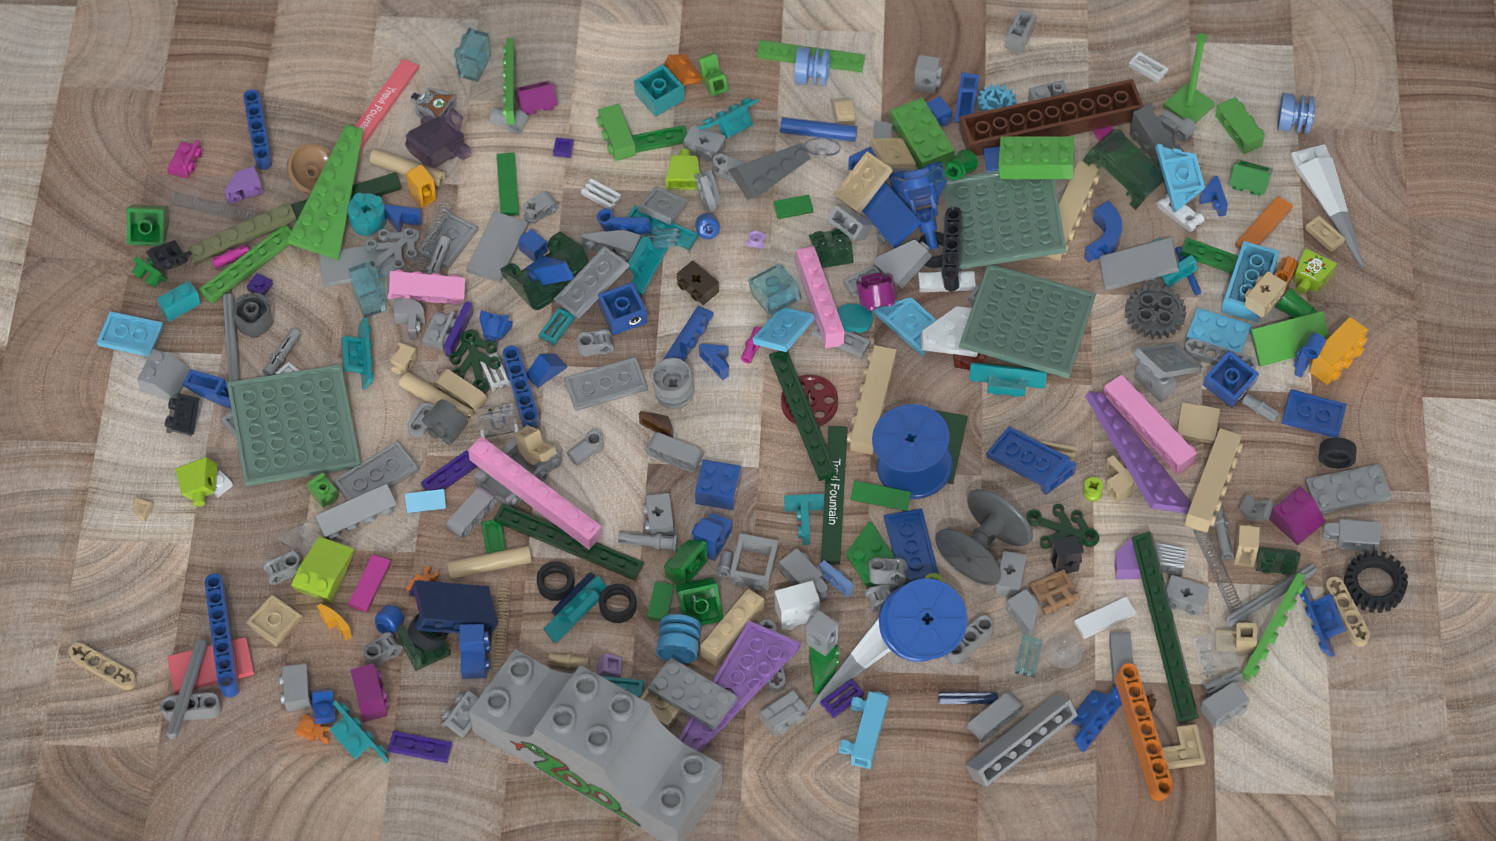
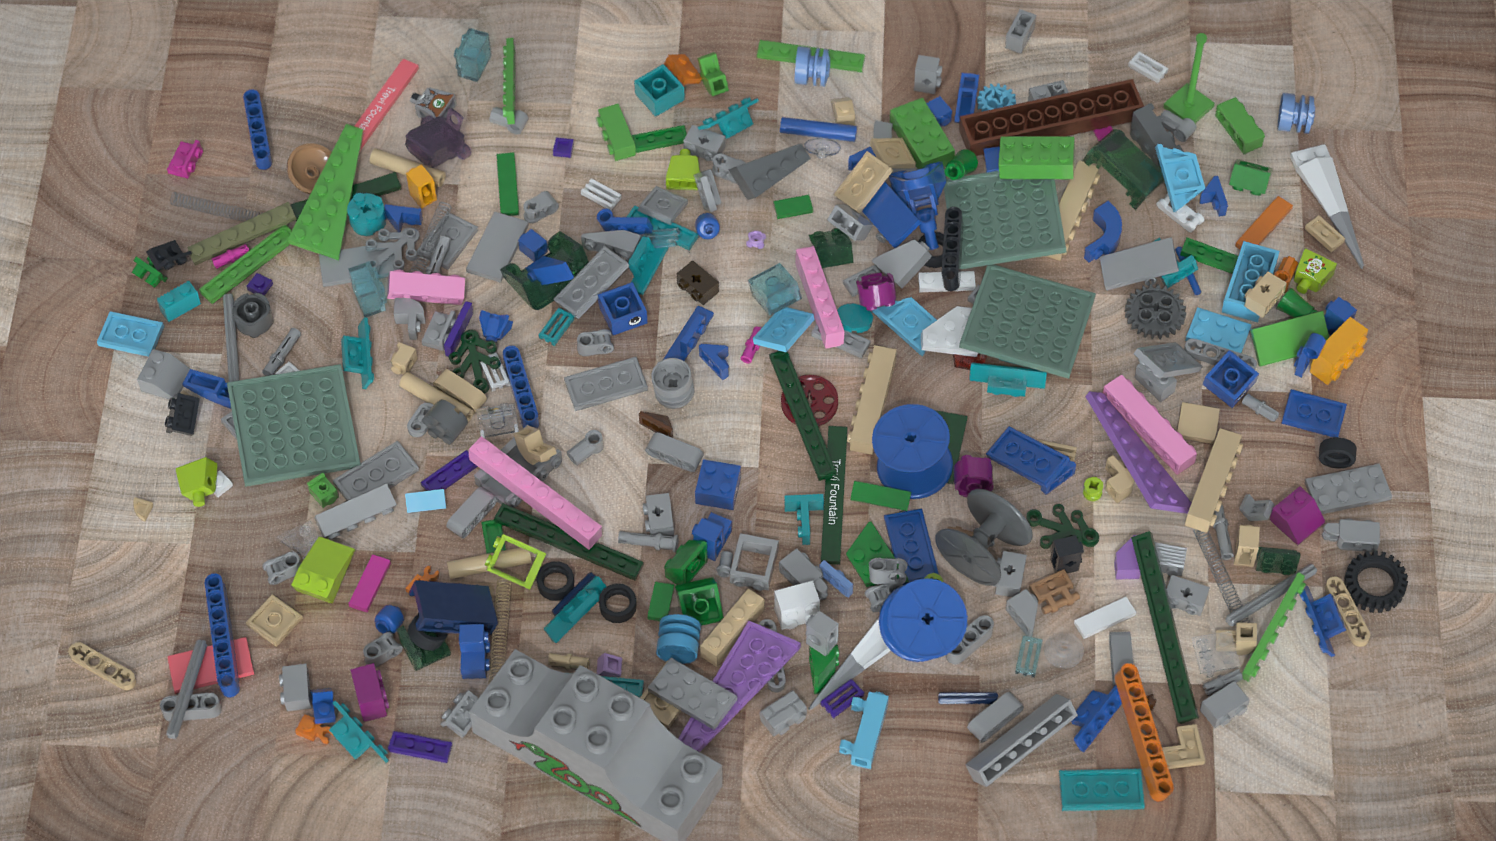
(147, 225): green slope -> none
(243, 186): medium lavender slope -> none
(332, 619): light orange slope -> none
(498, 544): none -> lime window
(536, 97): magenta slope -> none
(545, 368): blue slope -> none
(973, 474): none -> magenta brick
(1101, 789): none -> teal tile
(1337, 313): none -> blue brick

